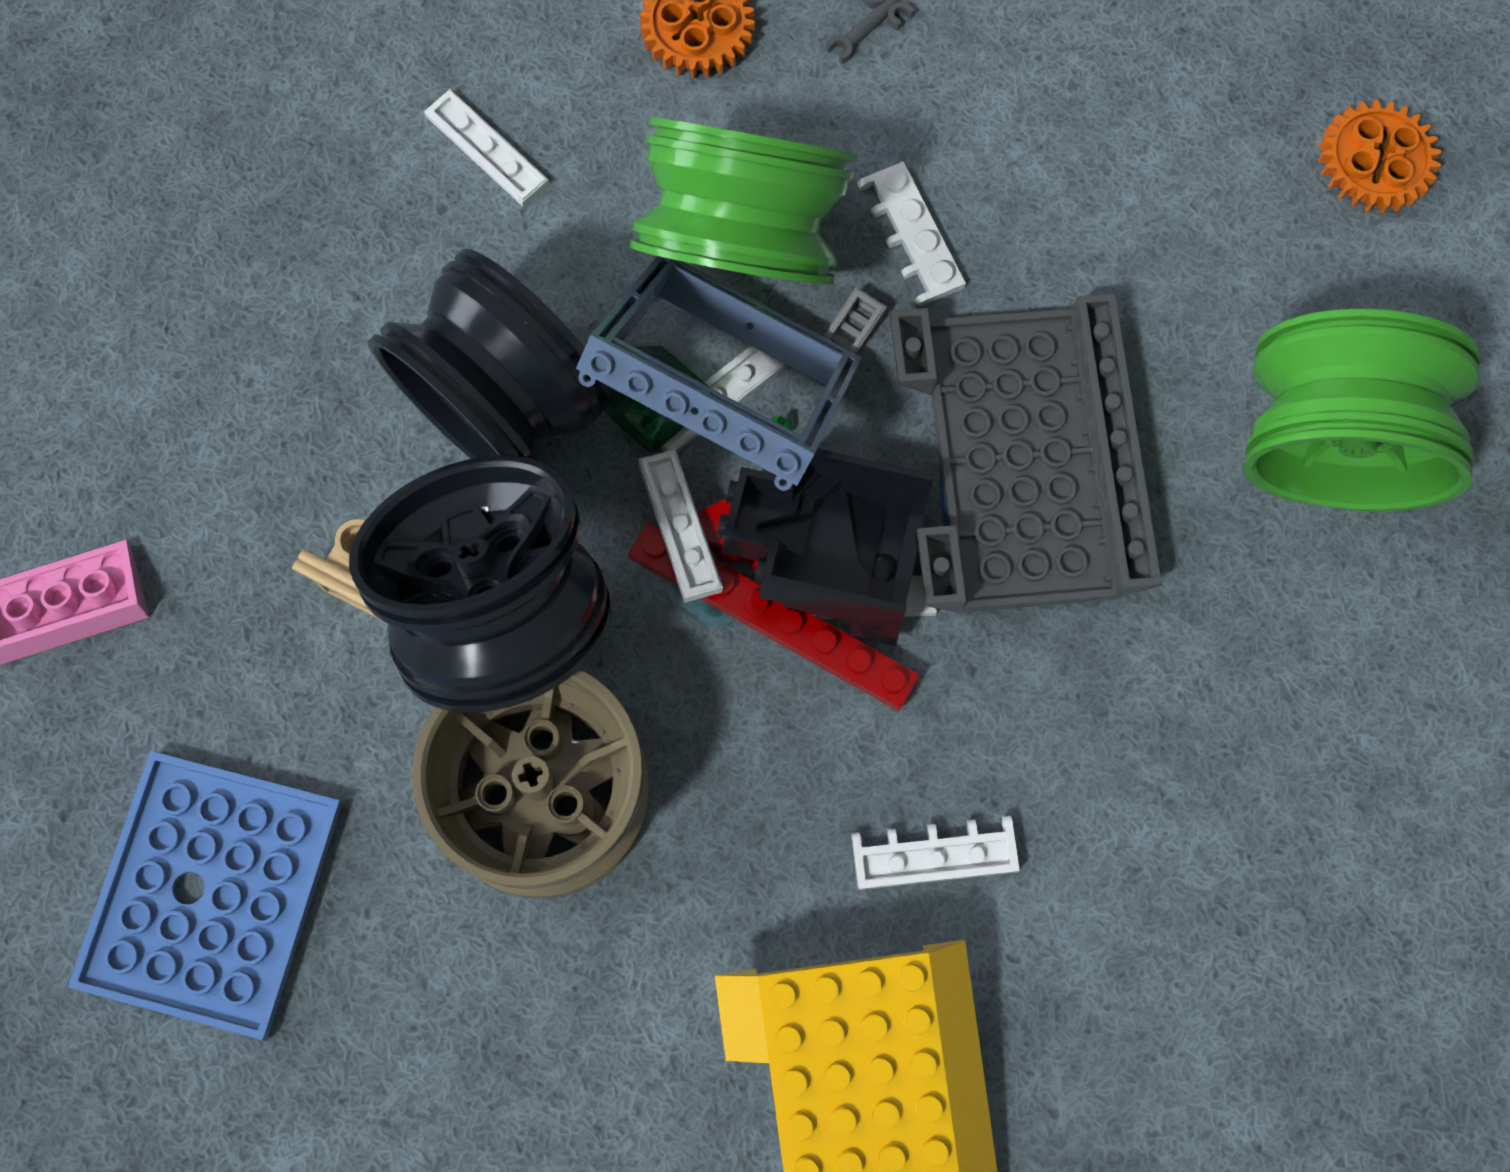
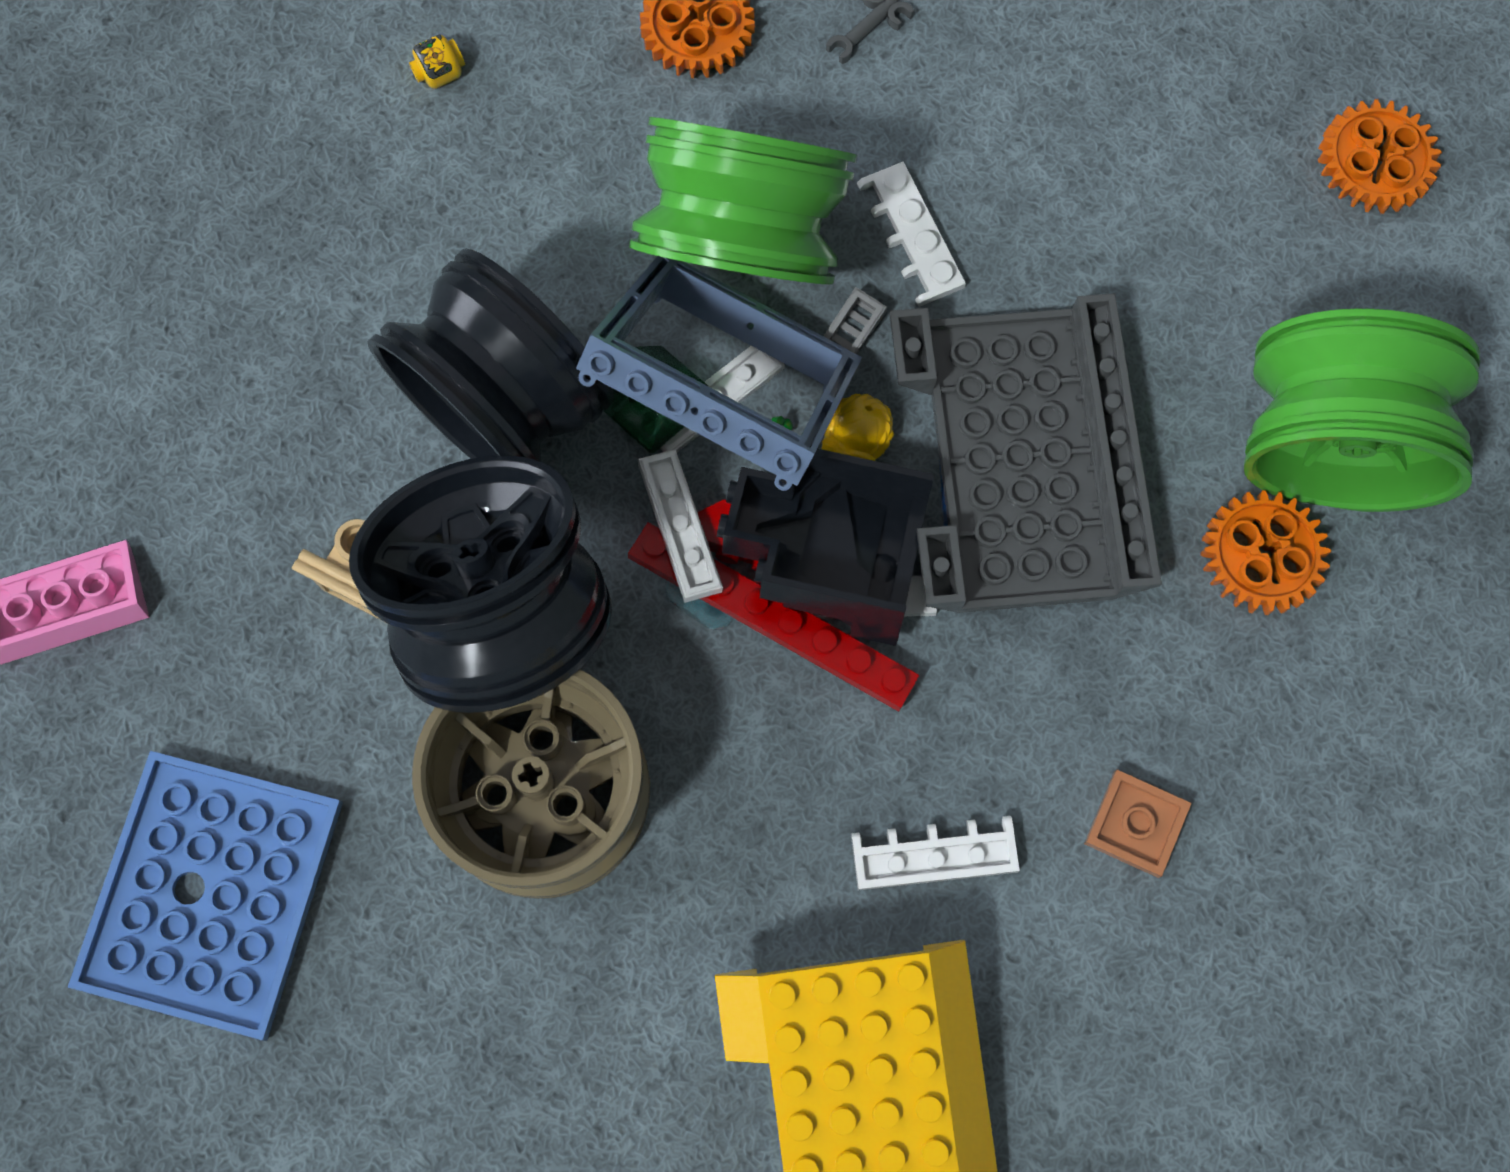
(437, 61): none -> yellow head
(486, 147): white tile -> none
(860, 428): none -> yellow hair
(1137, 823): none -> nougat plate
(1299, 545): none -> orange gear

